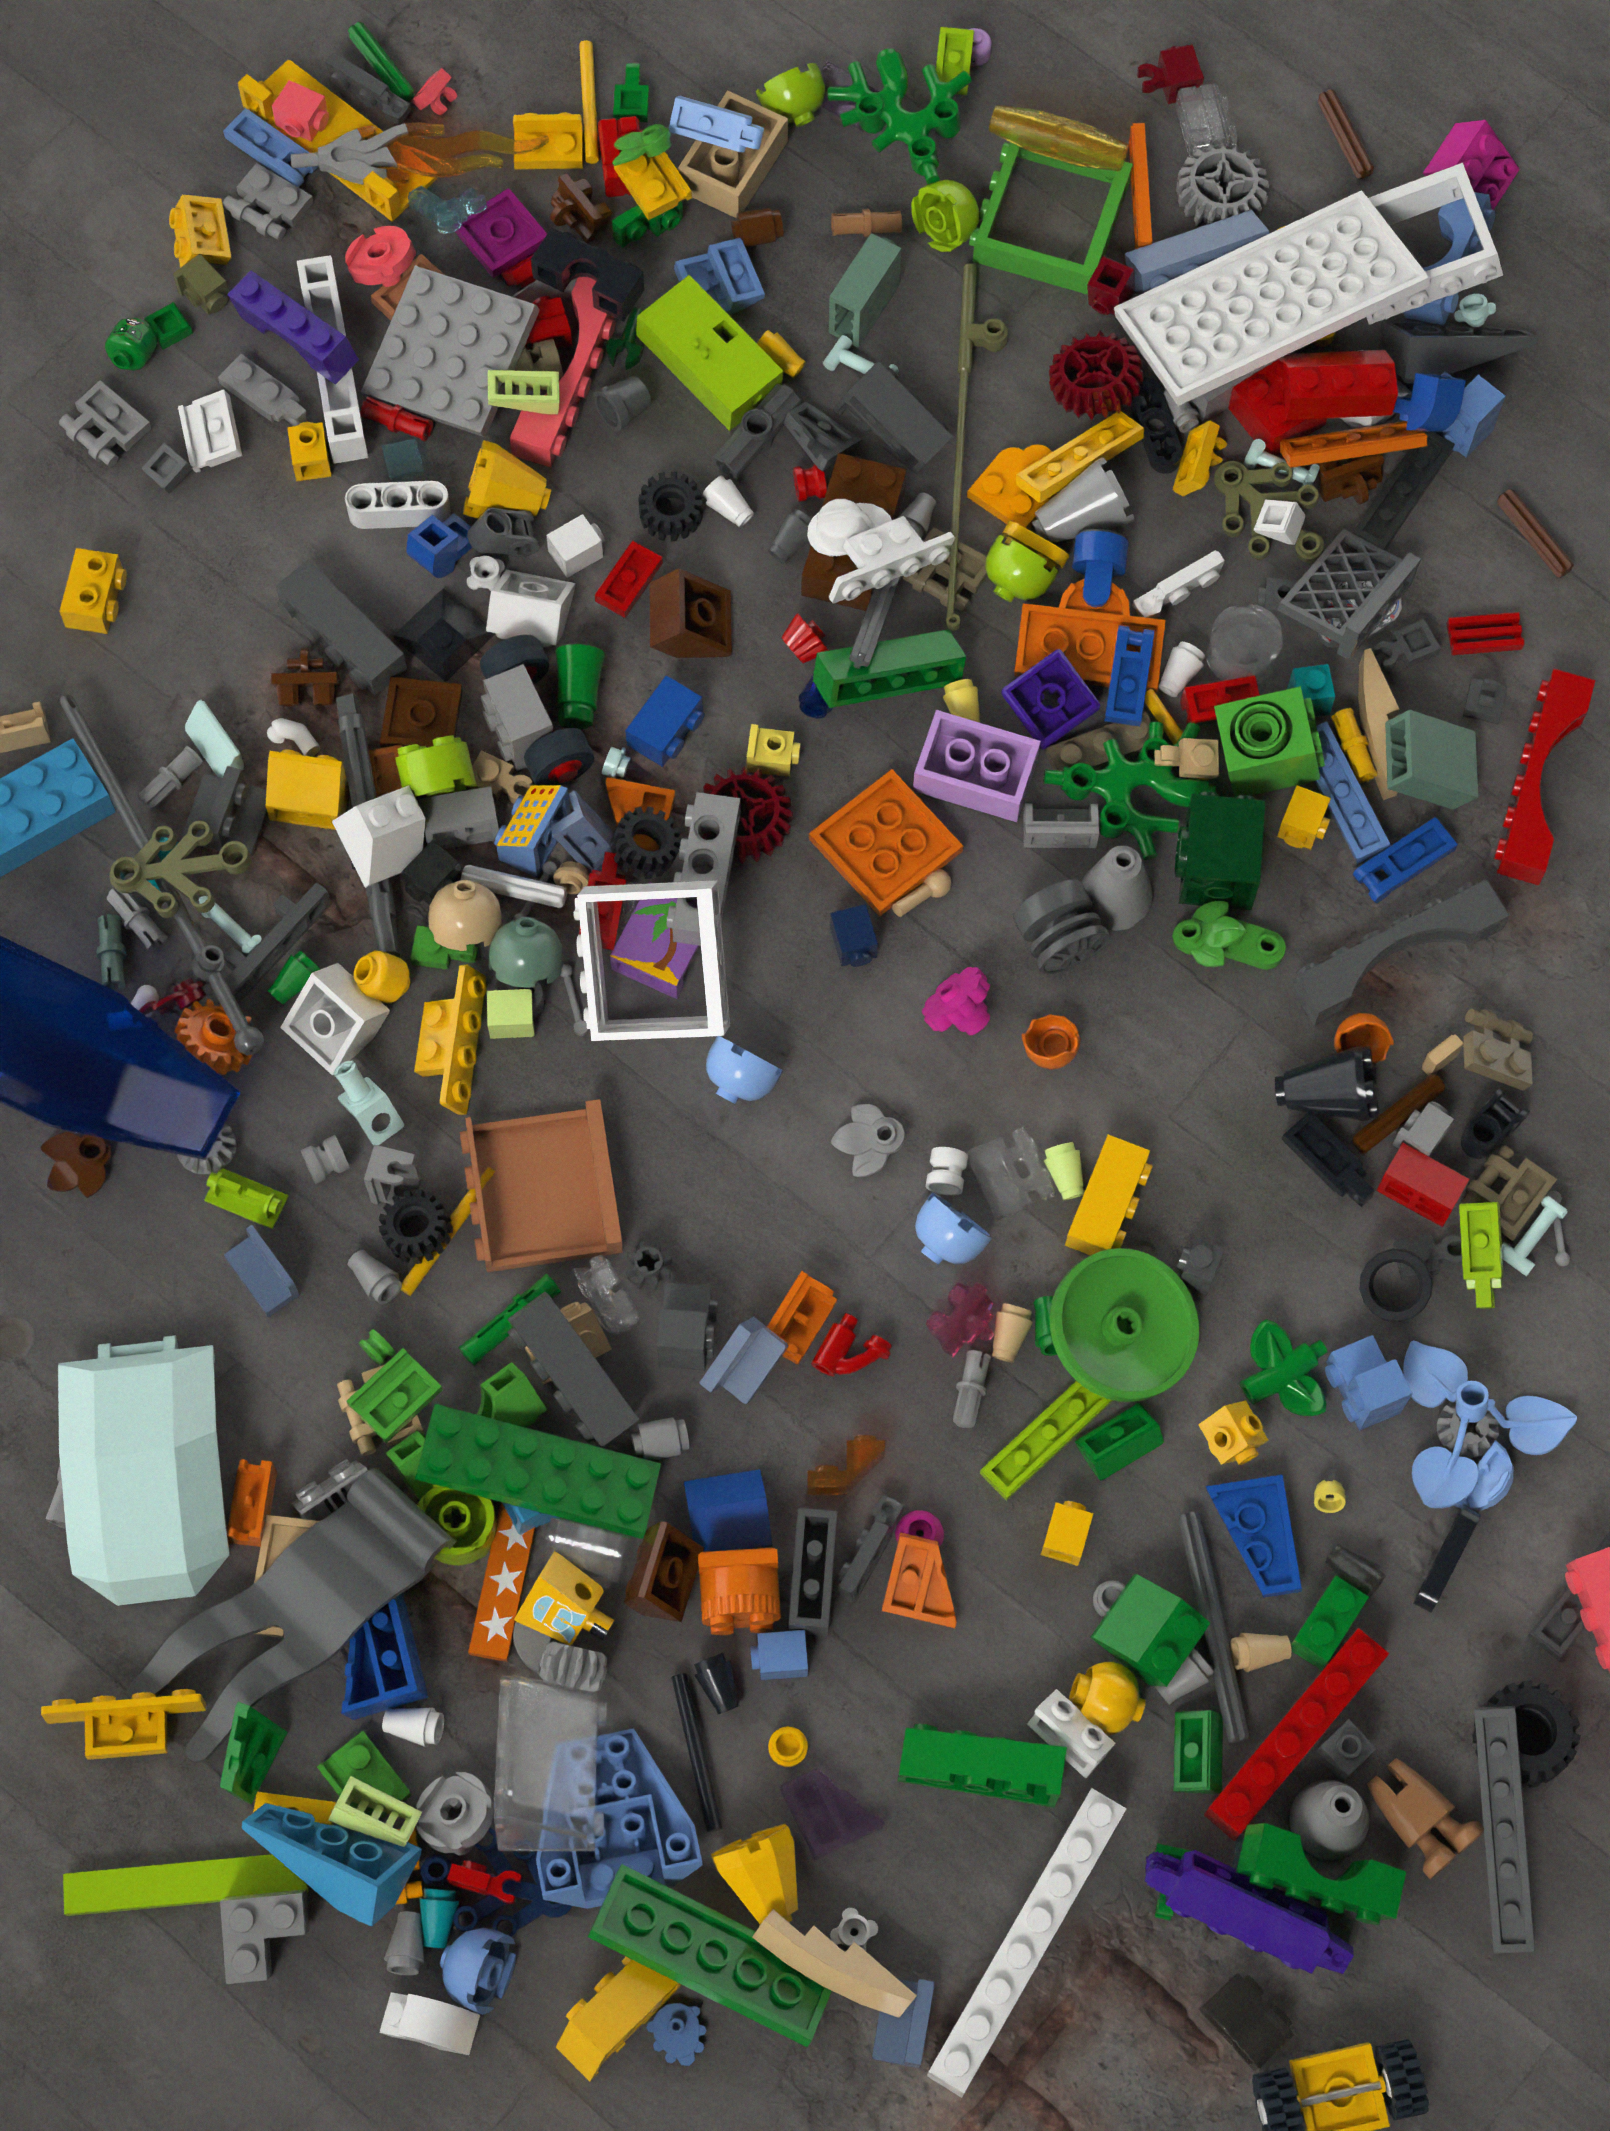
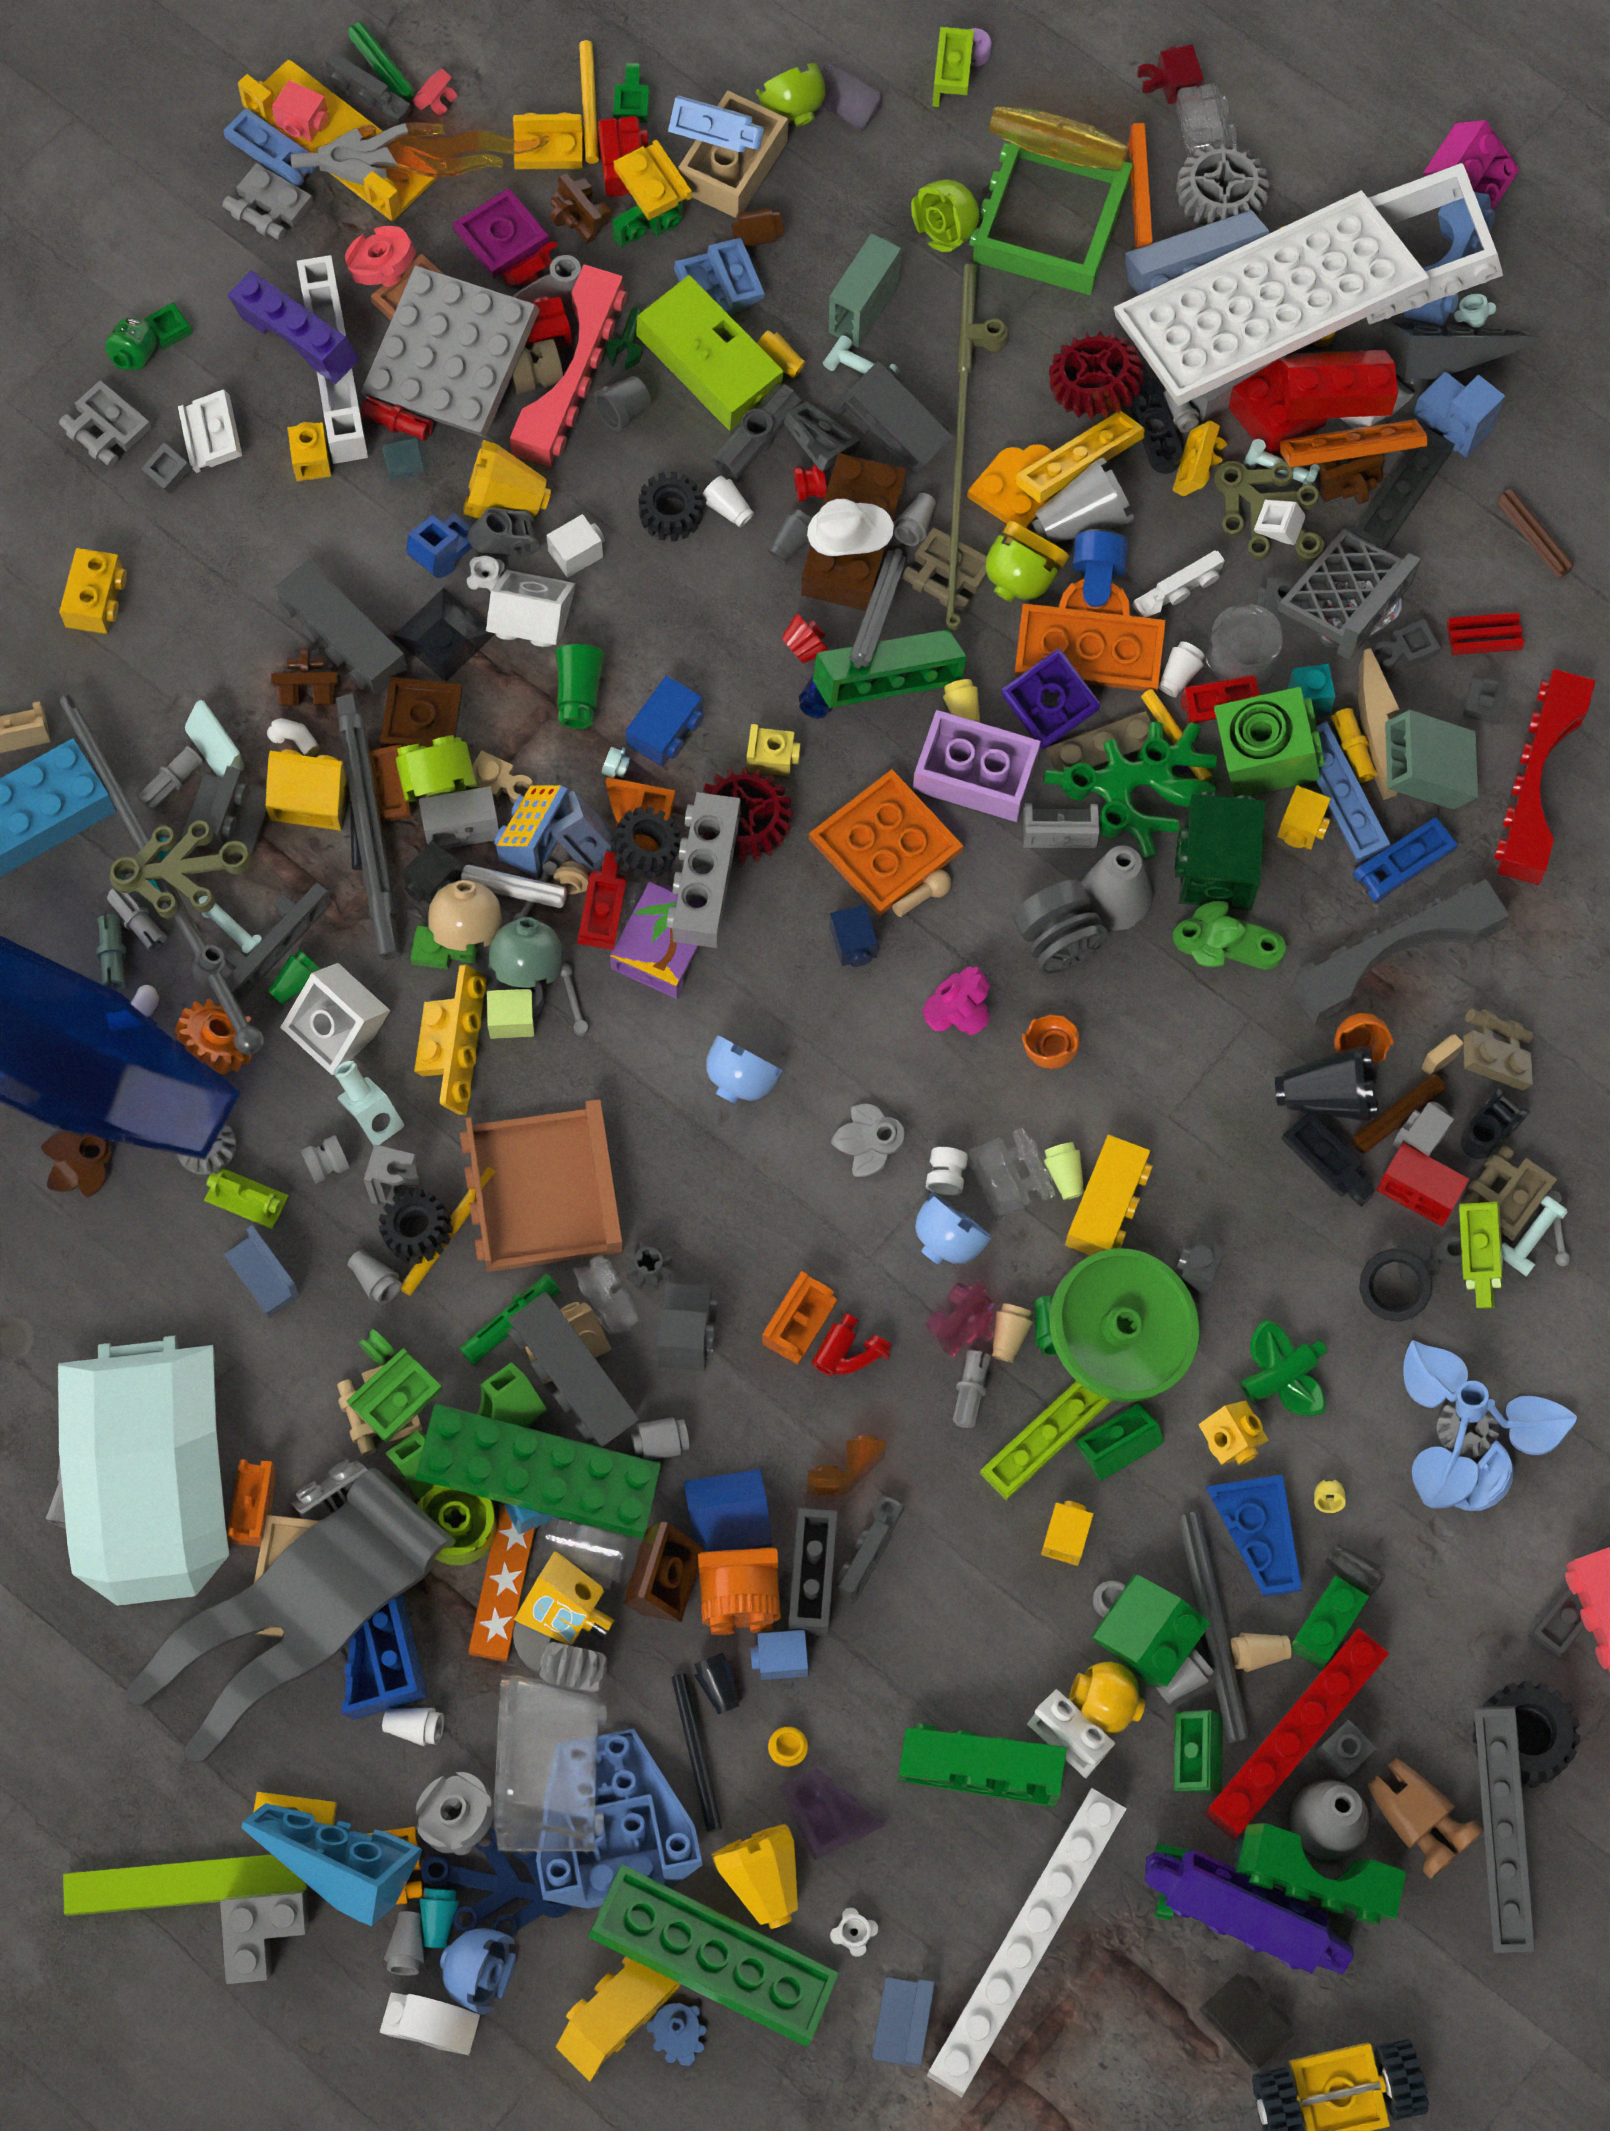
(127, 1725): yellow bracket -> none
(183, 997): dark red plate -> none
(200, 230): yellow bracket -> none
(202, 285): olive brick -> none
(250, 1752): green wing -> none
(262, 391): light grey hinge -> none
(364, 1762): bright green plate -> none
(368, 1796): yellowish green slope -> none
(382, 497): white beam -> none
(382, 835): white slope -> none
(382, 976): yellow head -> none
(449, 213): clear light blue bar -> none
(473, 1878): red plate -> none
(521, 719): brick -> none
(535, 379): yellowish green slope -> none
(565, 258): black arch -> none
(593, 980): white window -> none
(628, 579): red plate -> none
(652, 141): bright green plate -> none
(690, 616): reddish brown slope -> none
(745, 1360): sand blue panel -> none
(846, 1973): tan slope -> none
(866, 223): medium nougat pin -> none
(885, 107): green plant -> none
(885, 555): white bracket -> none
(919, 1583): orange wing -> none
(921, 1521): dark pink plate -> none
(1110, 286): dark red brick -> none
(1129, 677): blue plate -> none
(1194, 757): tan plate -> none
(1345, 134): reddish brown axle -> none
(1369, 1384): medium blue brick -> none
(1433, 403): blue brick -> none
(1447, 1559): black beam -> none

